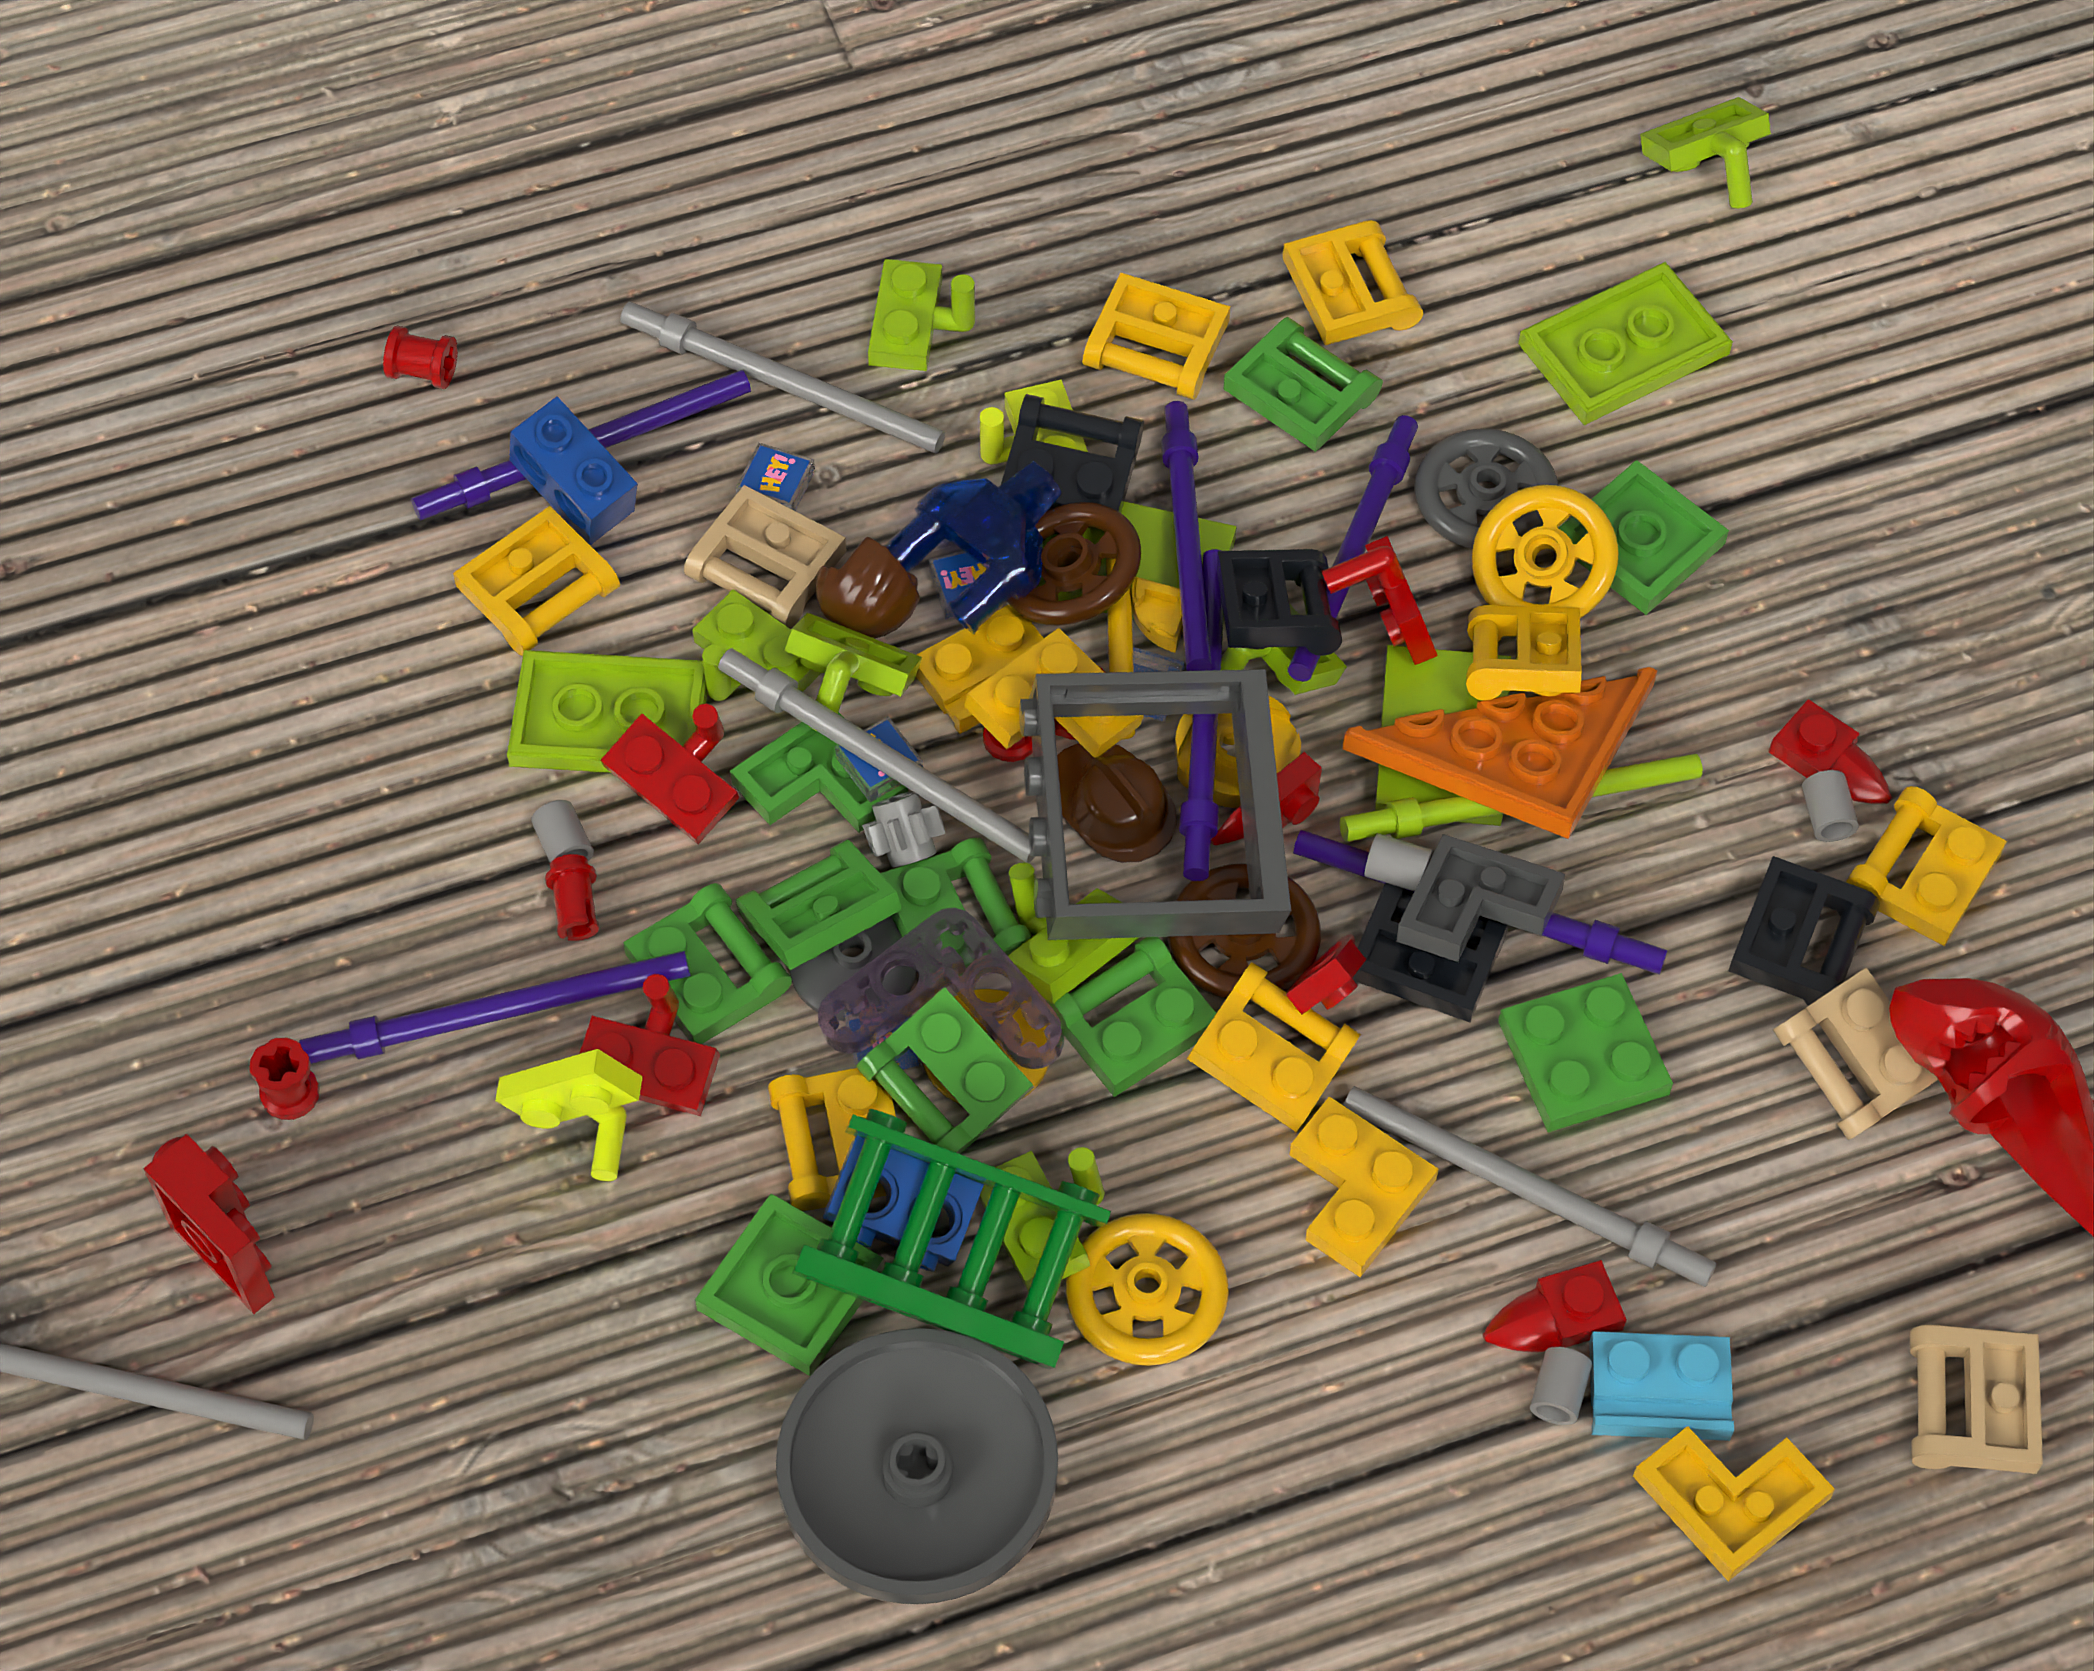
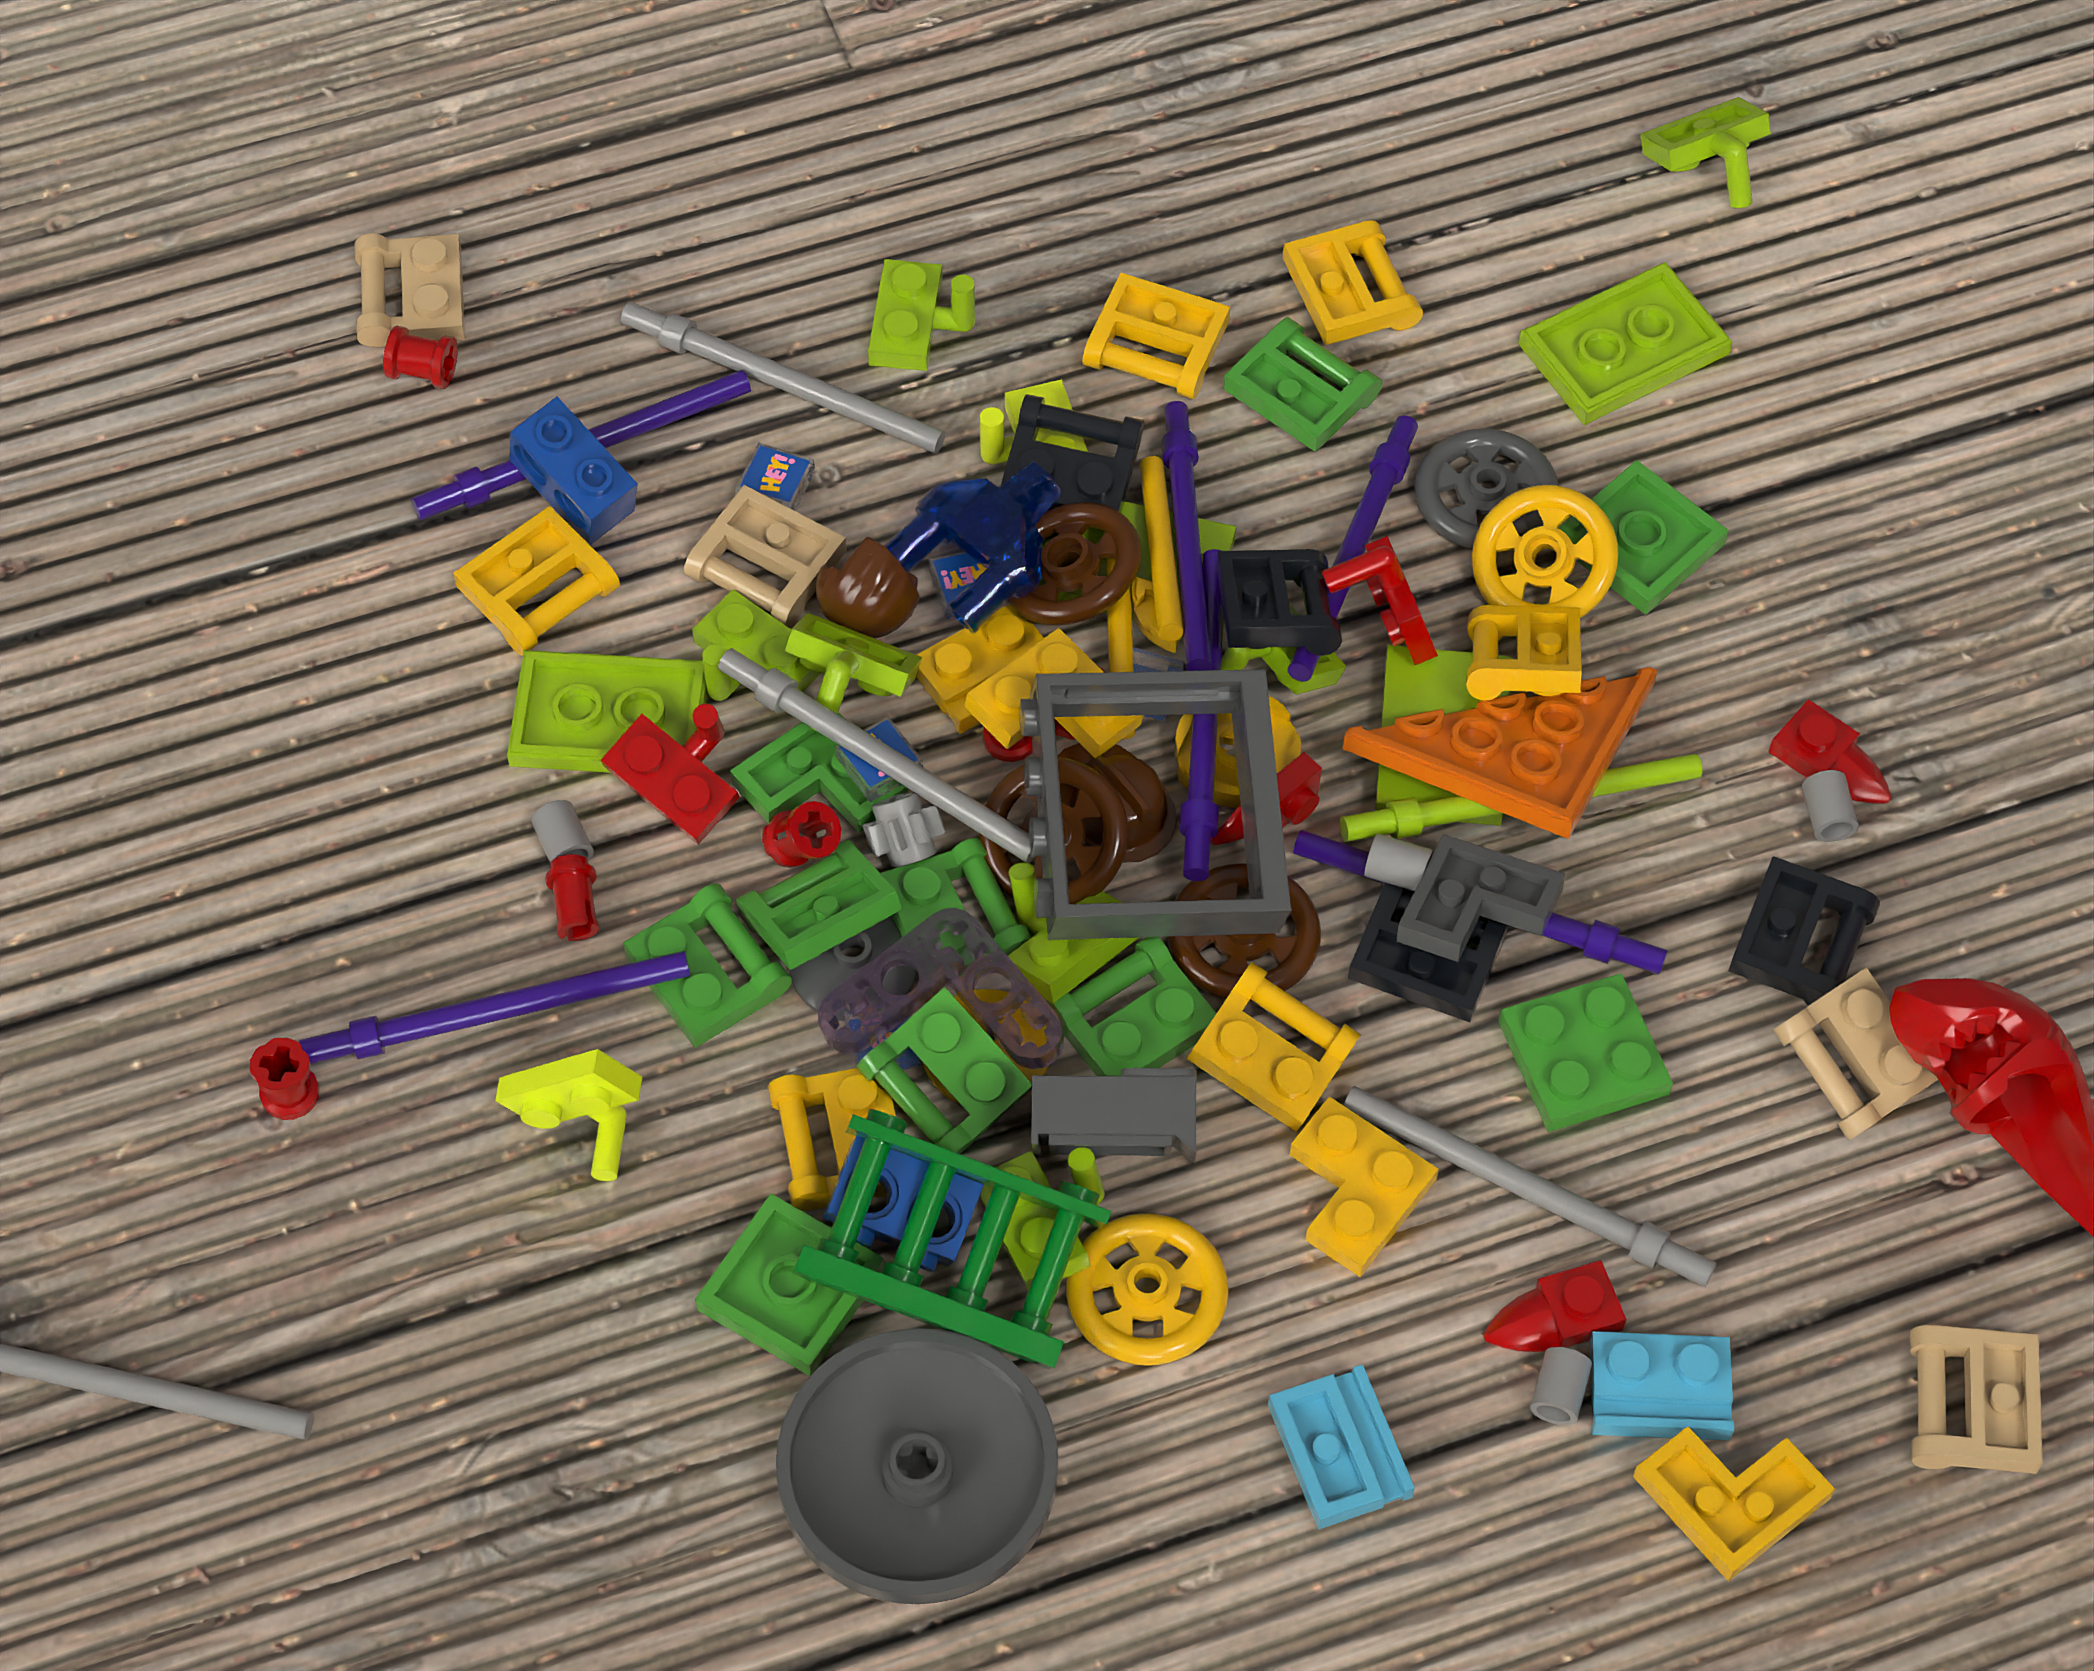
(210, 1217): red plate -> none
(429, 286): none -> tan plate
(672, 1069): red plate -> none
(805, 819): none -> red bush
(1095, 800): none -> reddish brown plate
(1116, 1115): none -> dark grey piece
(1161, 549): none -> yellow bar
(1329, 977): red plate -> none
(1340, 1447): none -> medium azure plate
(1945, 875): yellow plate -> none

